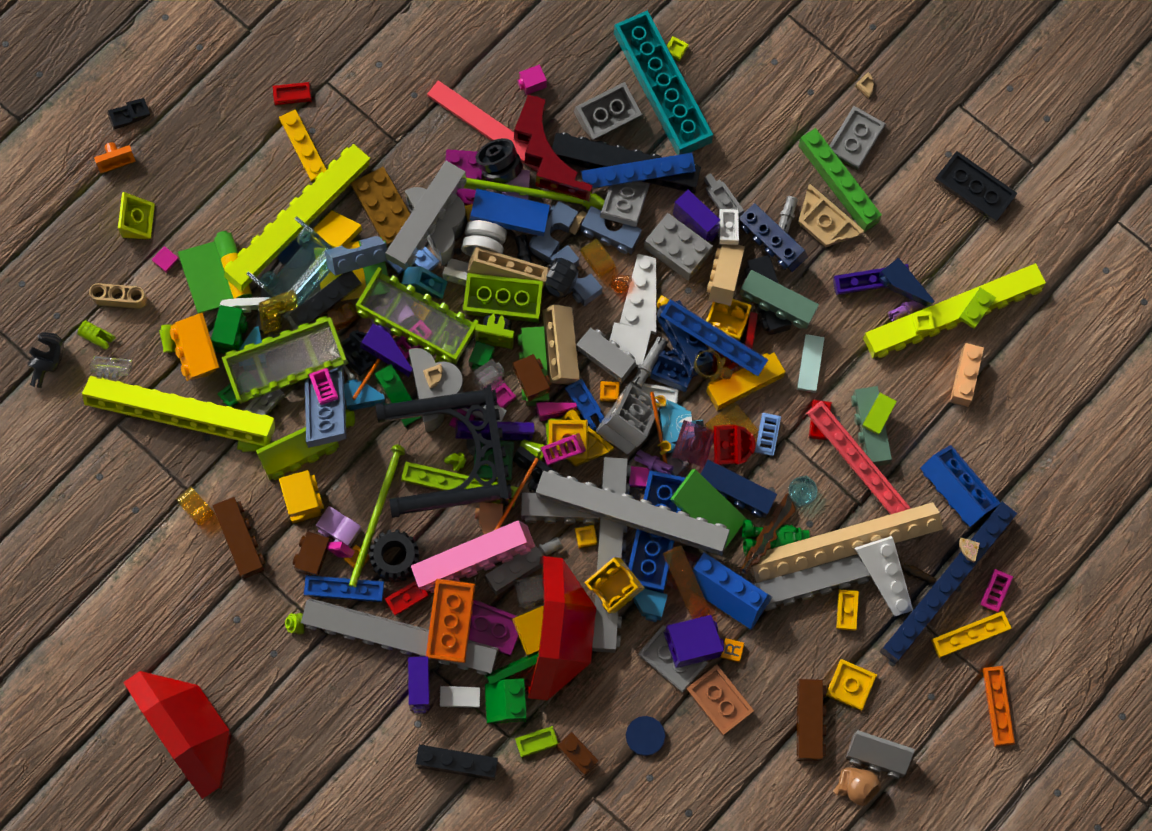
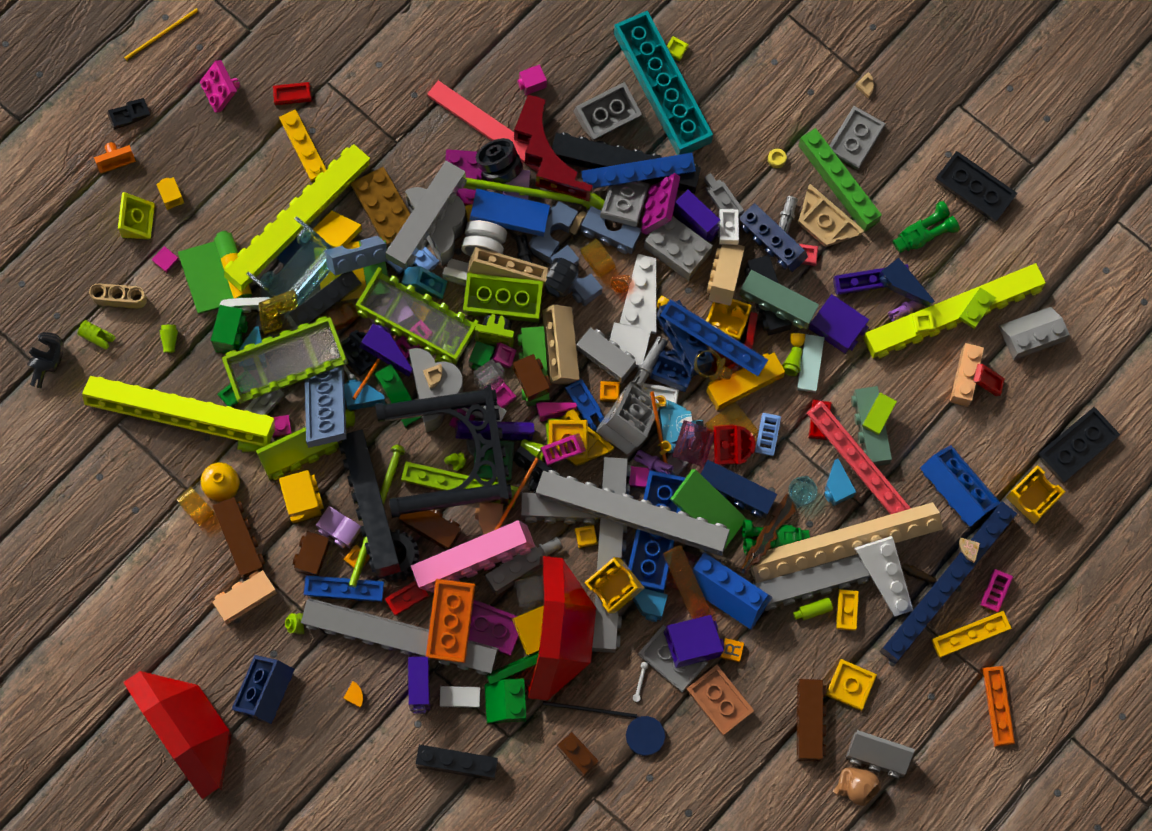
(110, 367): clear hinge -> none
(161, 34): none -> yellow piece
(170, 193): none -> yellow brick
(194, 347): light orange slope -> none
(219, 86): none -> dark pink plate
(220, 481): none -> yellow cylinder
(244, 596): none -> light nougat brick
(263, 689): none -> dark blue slope
(282, 426): none -> dark pink plate
(320, 376): dark pink slope -> none
(340, 549): dark pink tile -> none
(354, 695): none -> light orange tile
(370, 504): none -> black brick
(433, 527): none -> reddish brown brick
(504, 355): none -> dark pink plate
(536, 742): lime tile -> none
(589, 709): none -> black piece
(636, 697): none -> white hinge
(660, 203): none -> magenta plate
(777, 158): none -> light yellow tile
(792, 364): none -> lime cone
(797, 339): none -> yellow hinge
(812, 254): none -> coral tile
(813, 609): none -> lime cylinder
(838, 485): none -> dark azure slope
(839, 324): none -> dark purple brick
(917, 235): none -> green piece
(989, 380): none -> red tile
(1034, 332): none -> light grey slope
(1035, 495): none -> yellow piece
(1078, 445): none -> black plate

